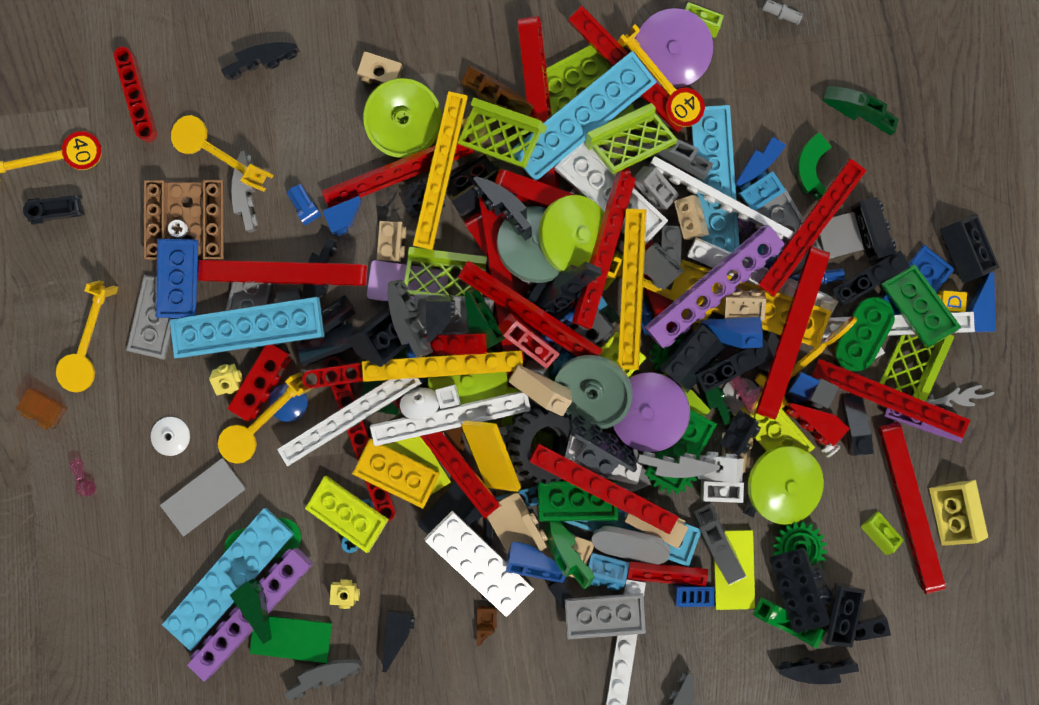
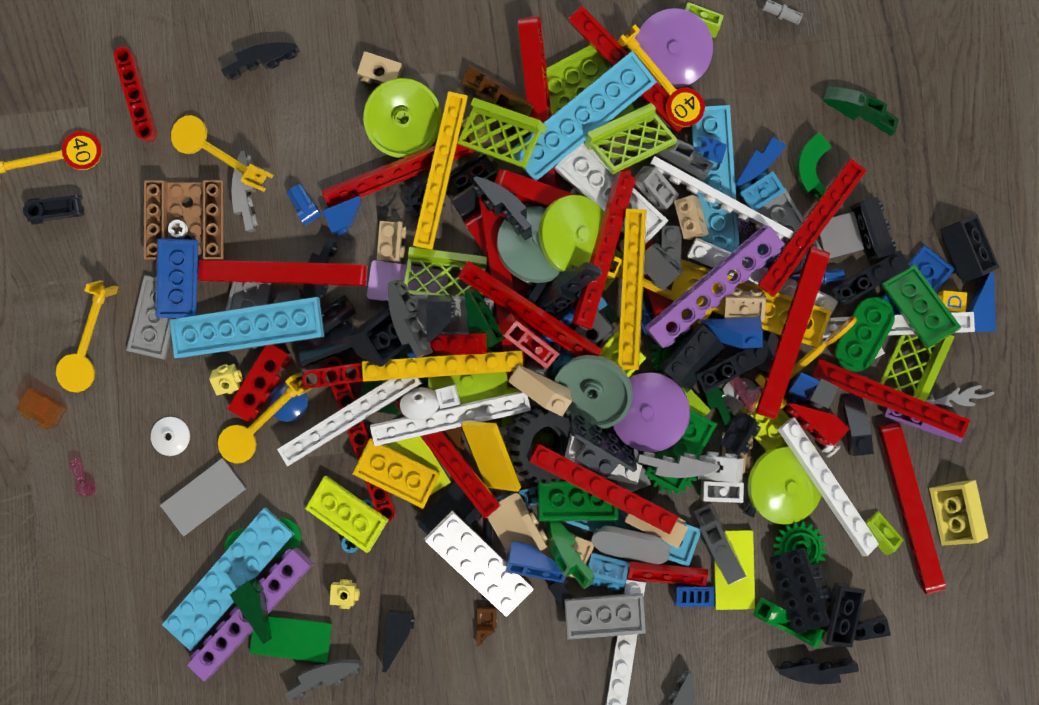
(712, 148): none -> blue plate
(828, 486): none -> white plate

